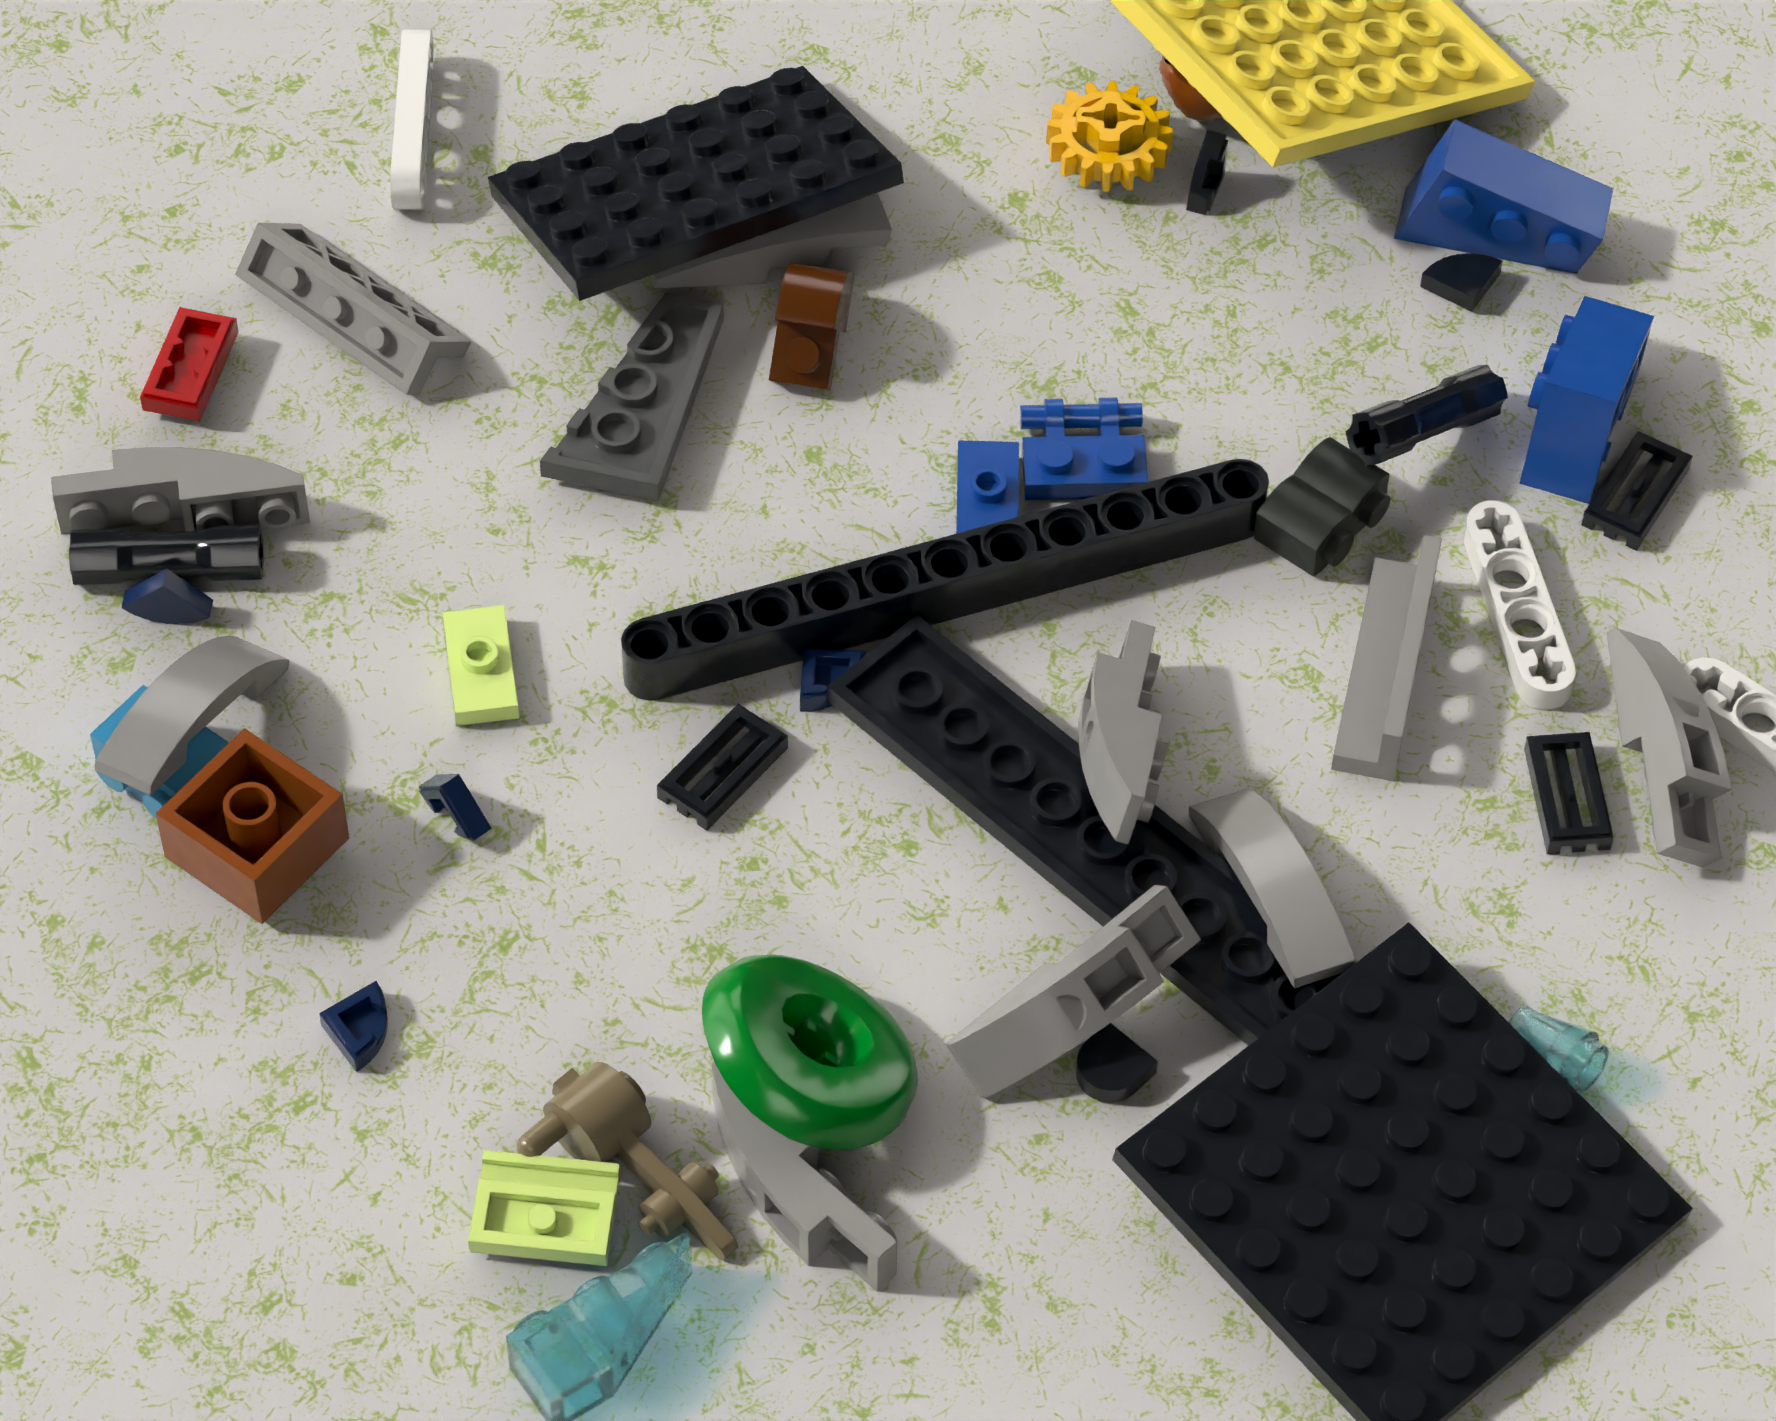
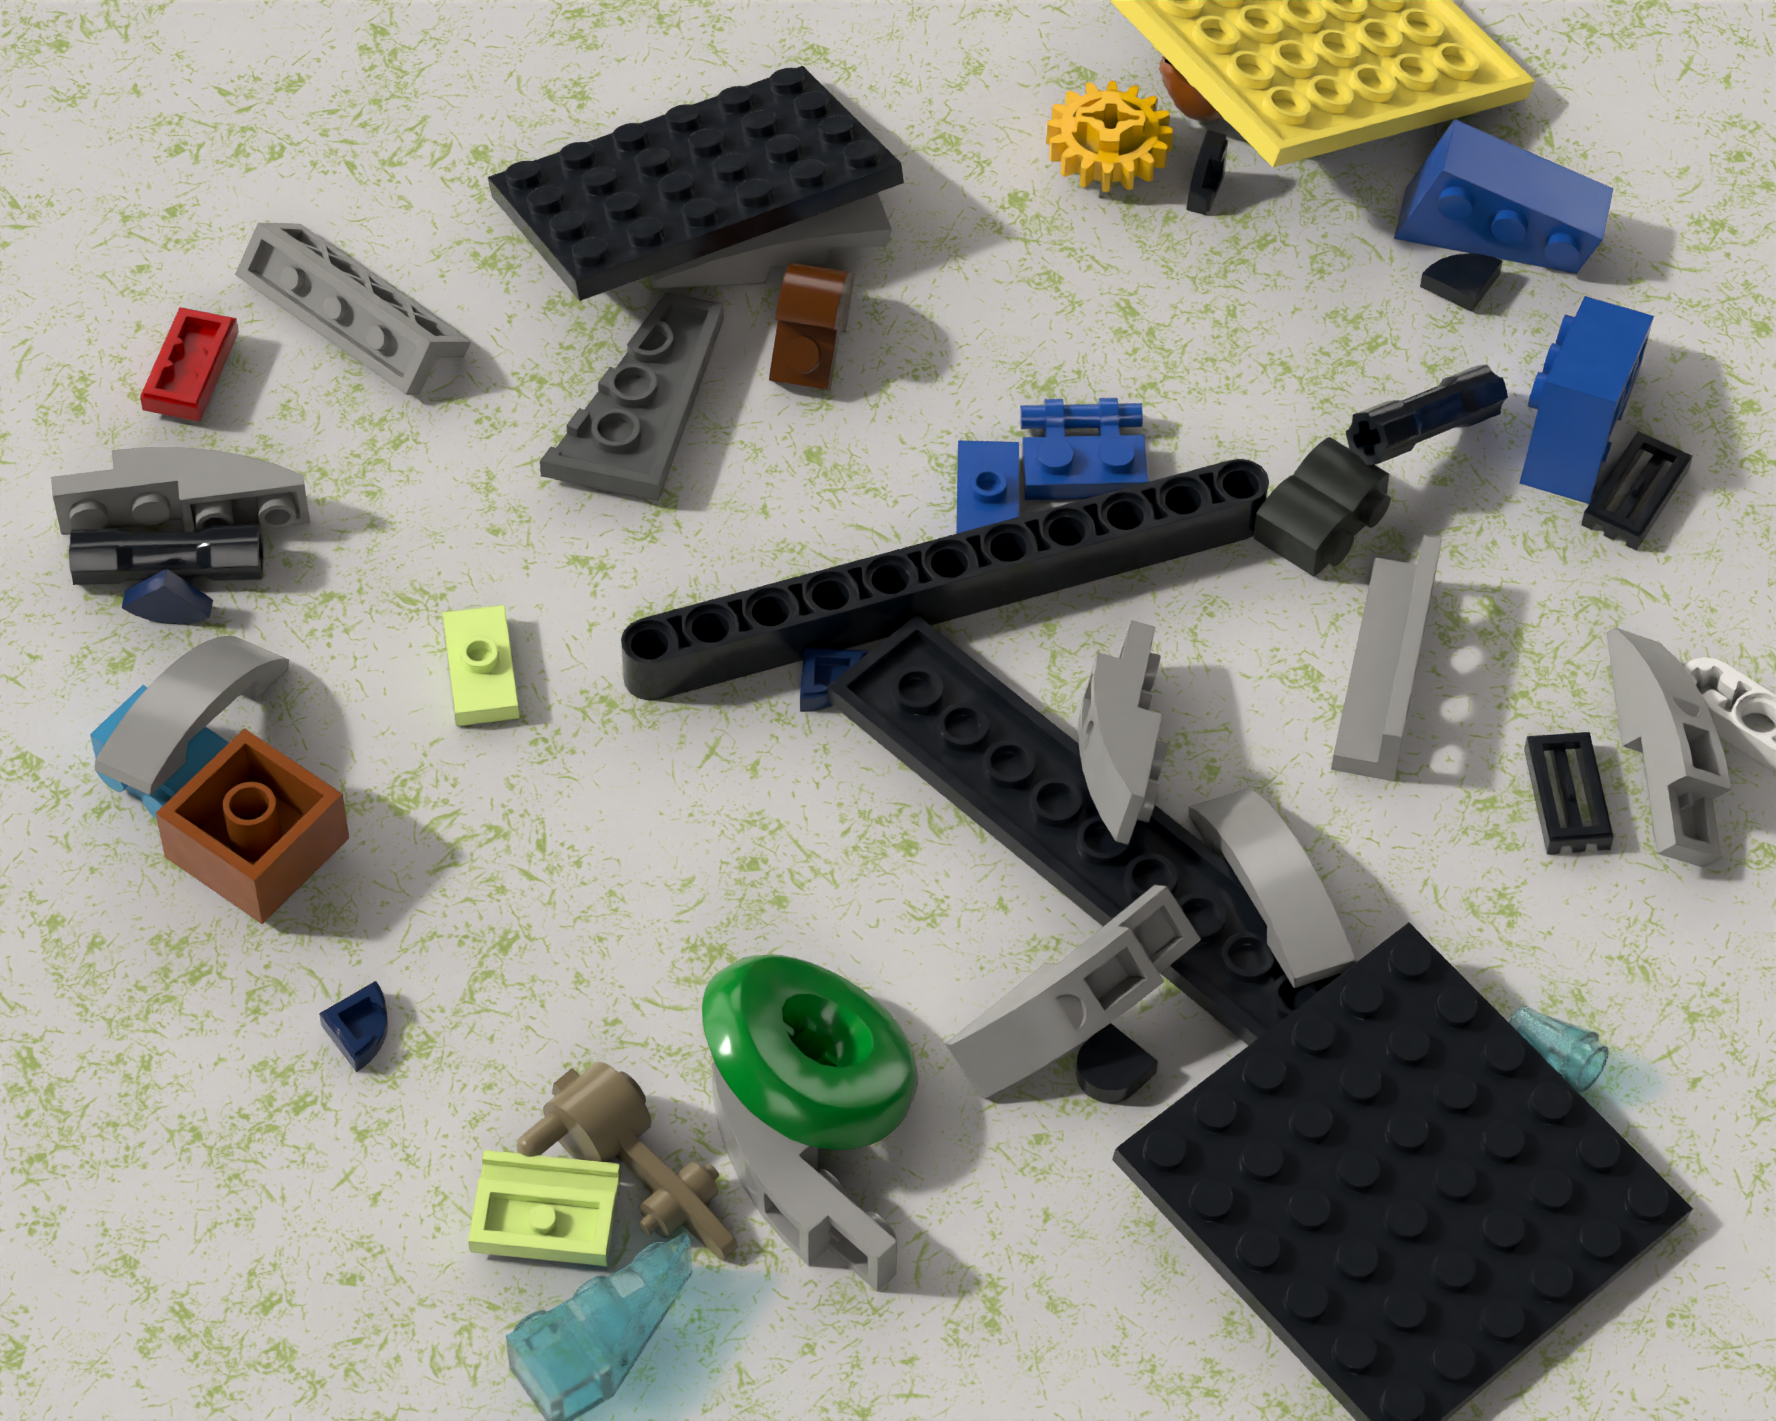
(412, 119): white beam -> none
(452, 794): dark blue tile -> none
(692, 801): black tile -> none
(1525, 602): white beam -> none

